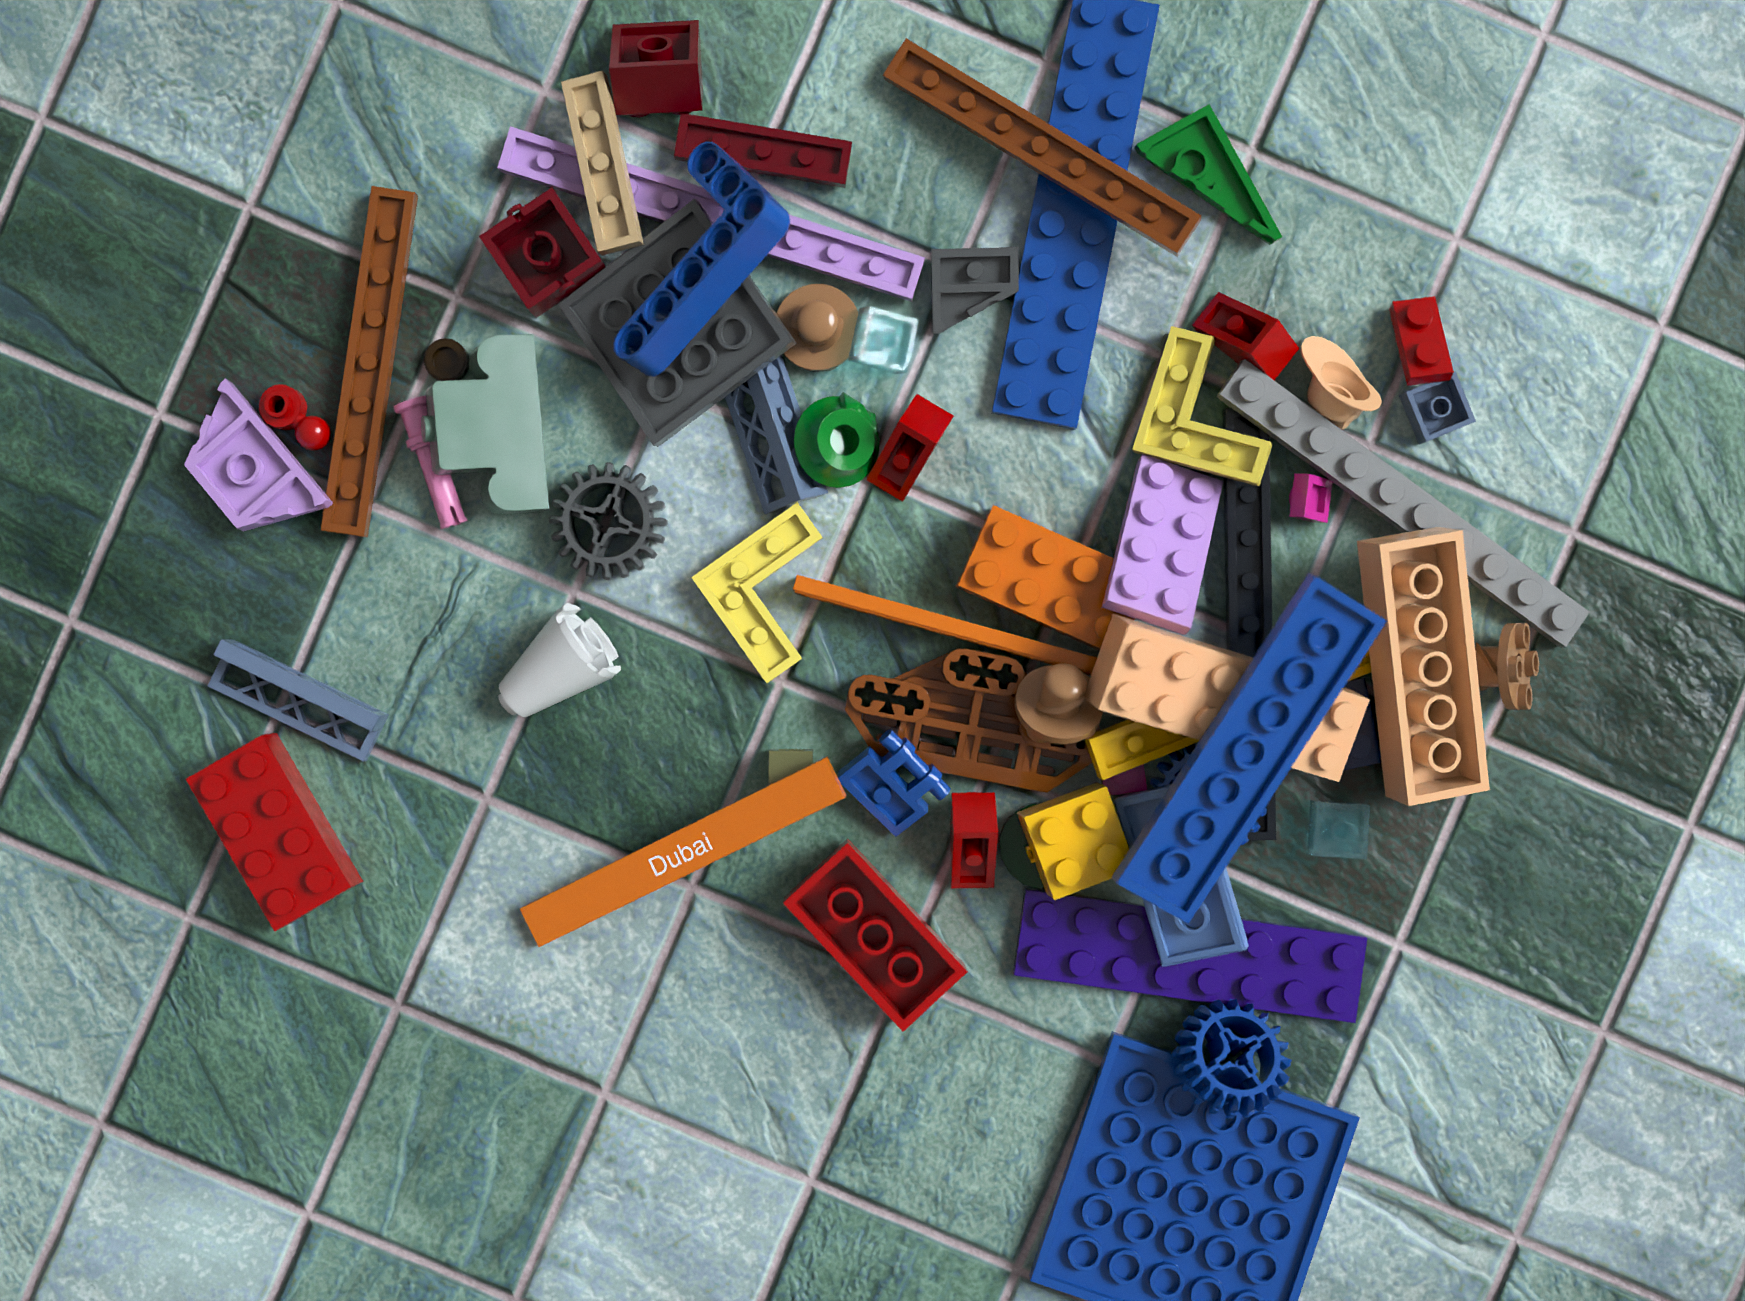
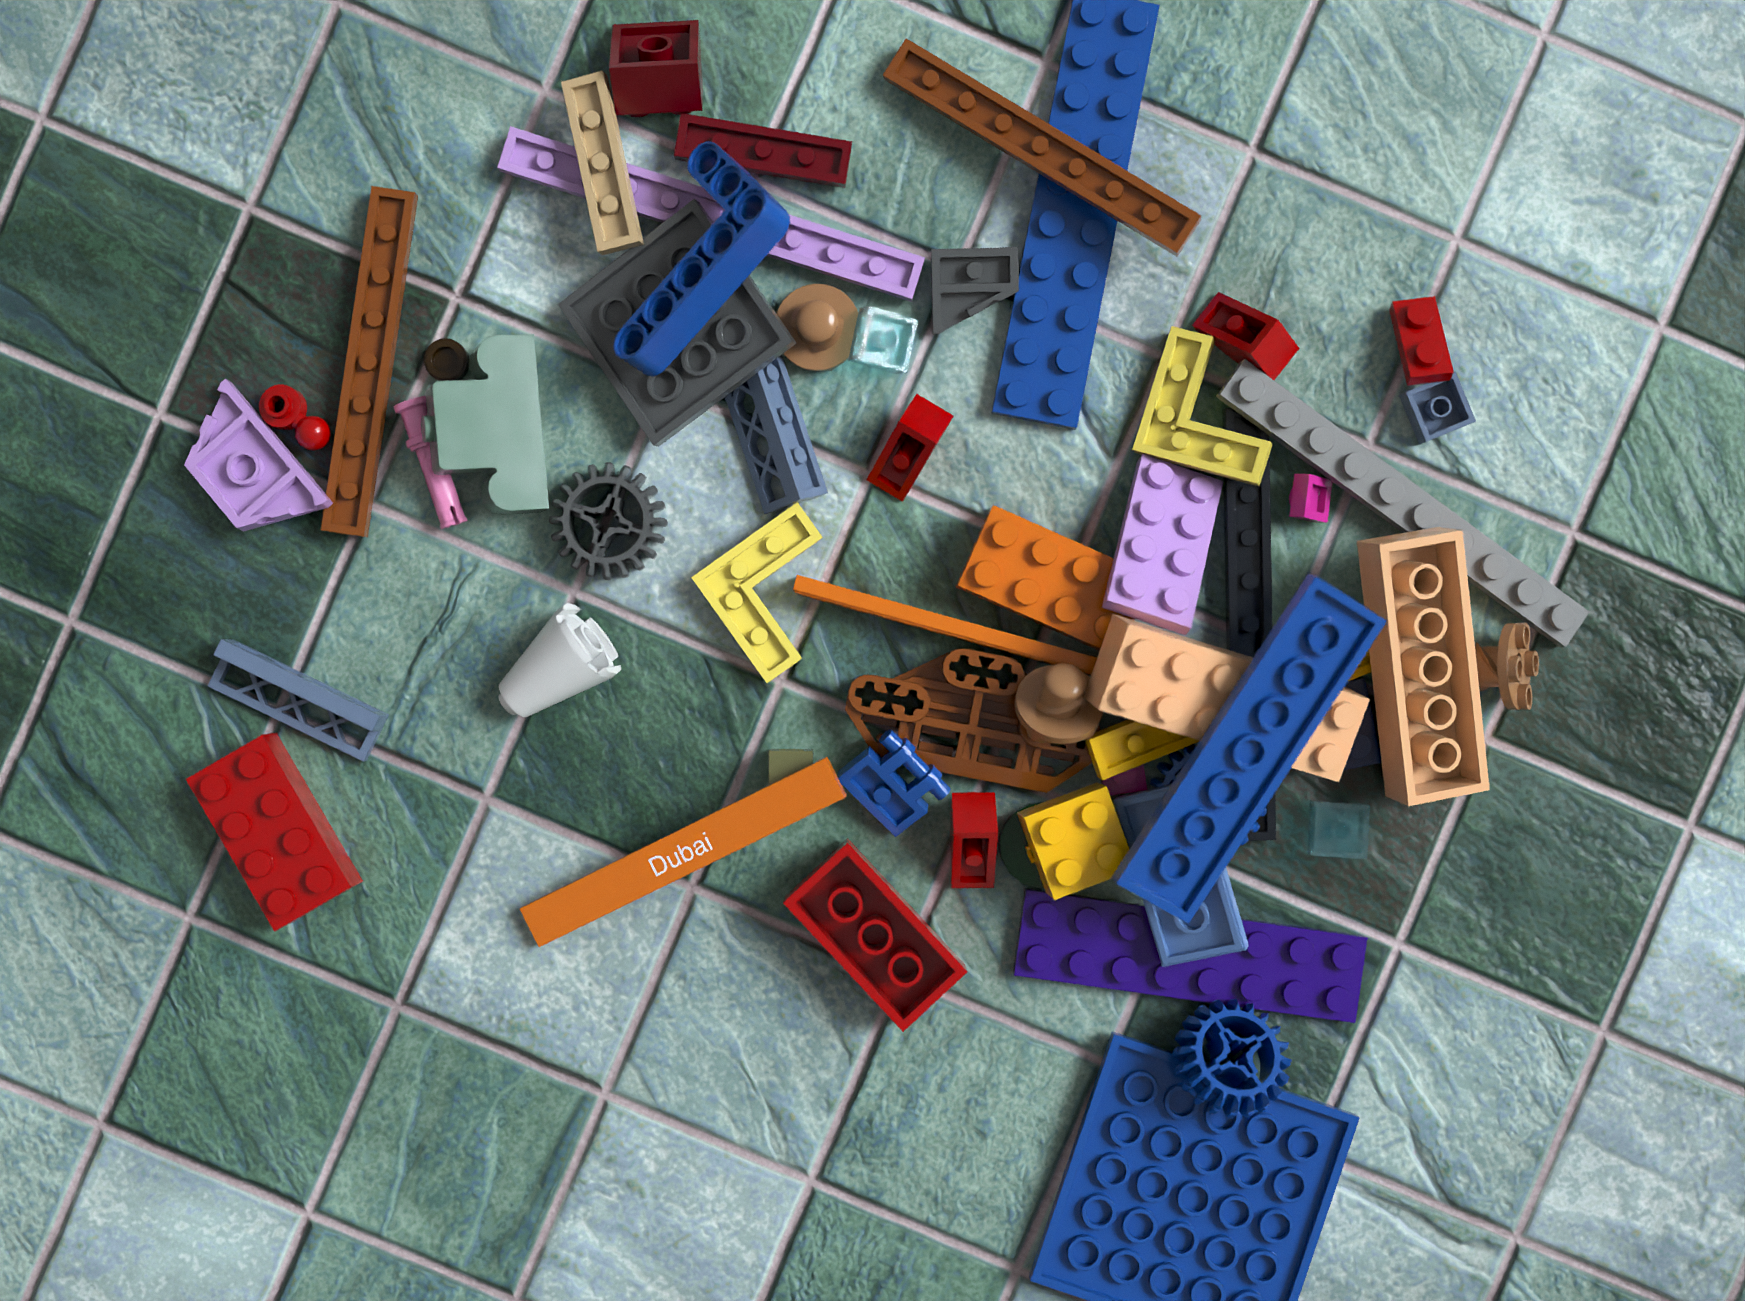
(542, 252): dark red brick -> none
(837, 441): green piece -> none
(1204, 161): green wing -> none
(1337, 384): light nougat piece -> none

